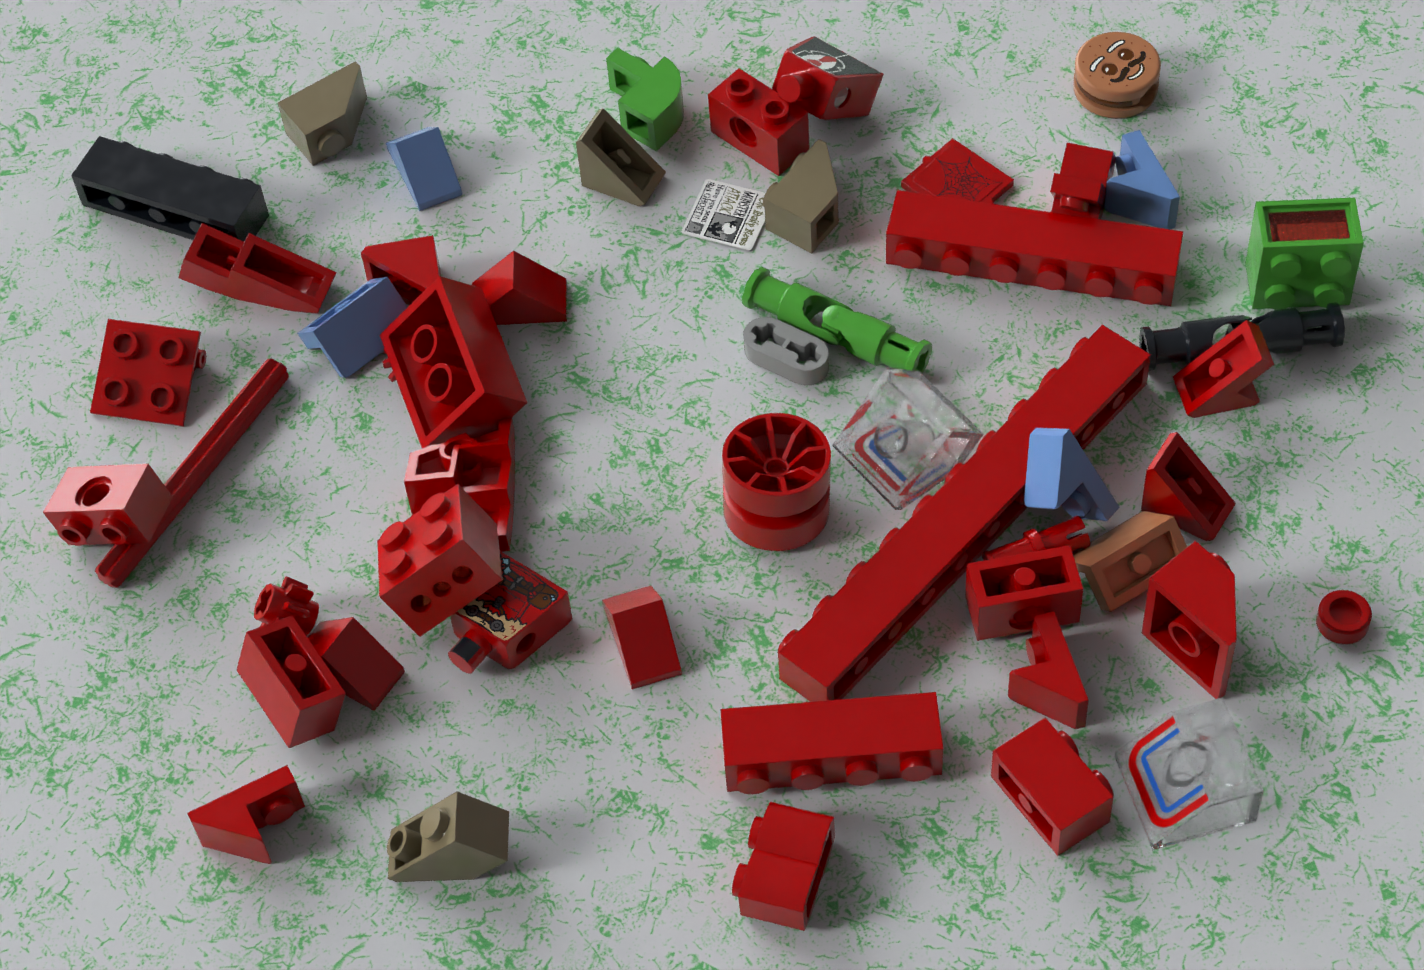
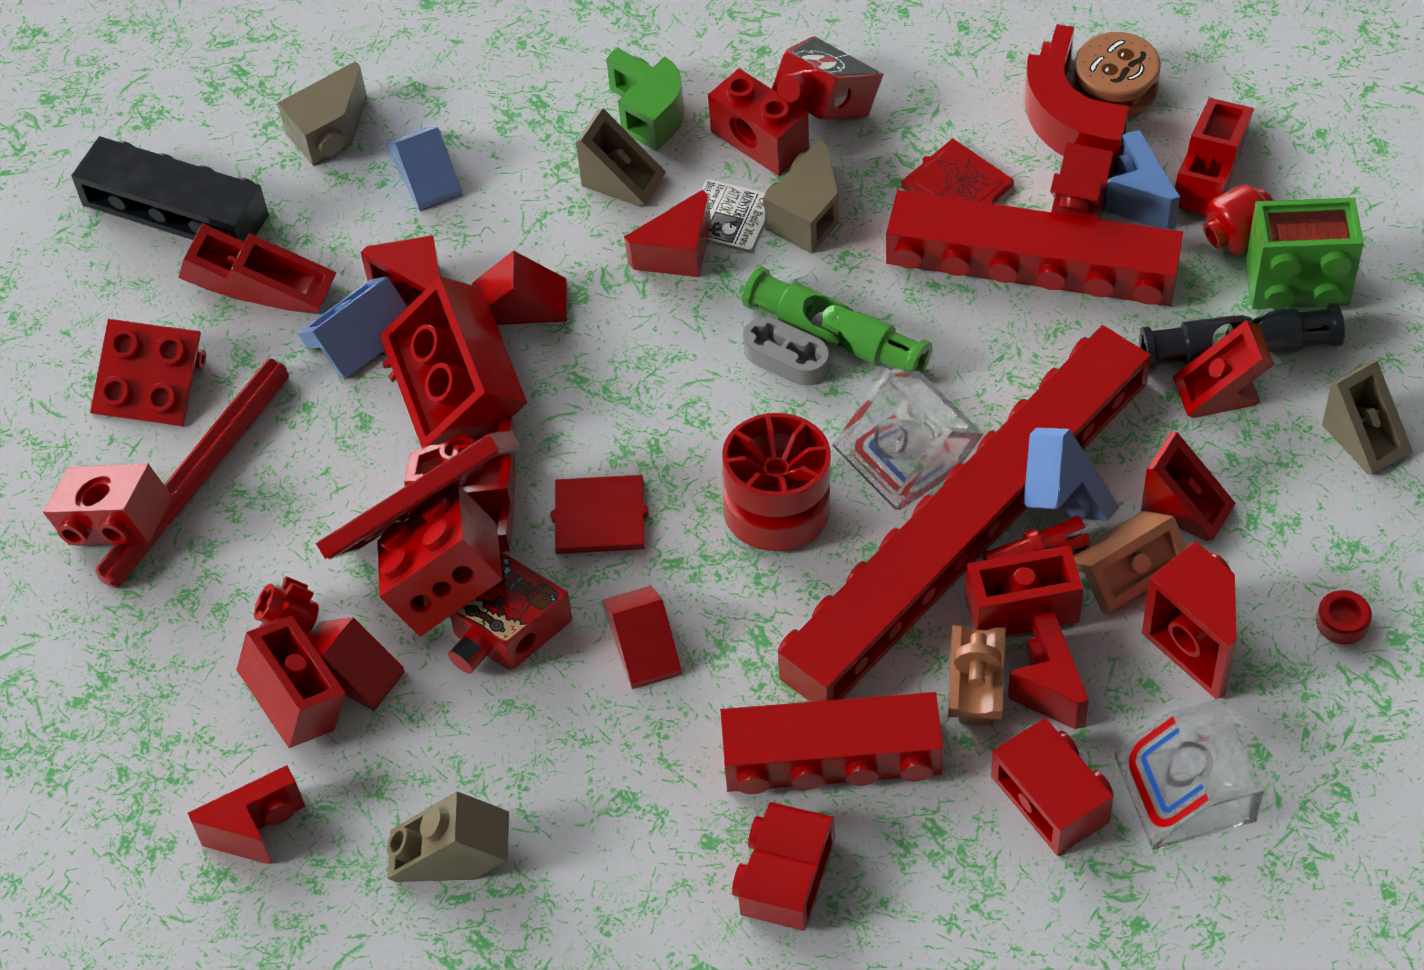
(411, 498): none -> red tile
(599, 514): none -> red piece
(672, 240): none -> red slope
(976, 675): none -> nougat hips
(1061, 112): none -> red arch
(1212, 154): none -> red slope
(1231, 218): none -> red head
(1365, 419): none -> dark tan slope

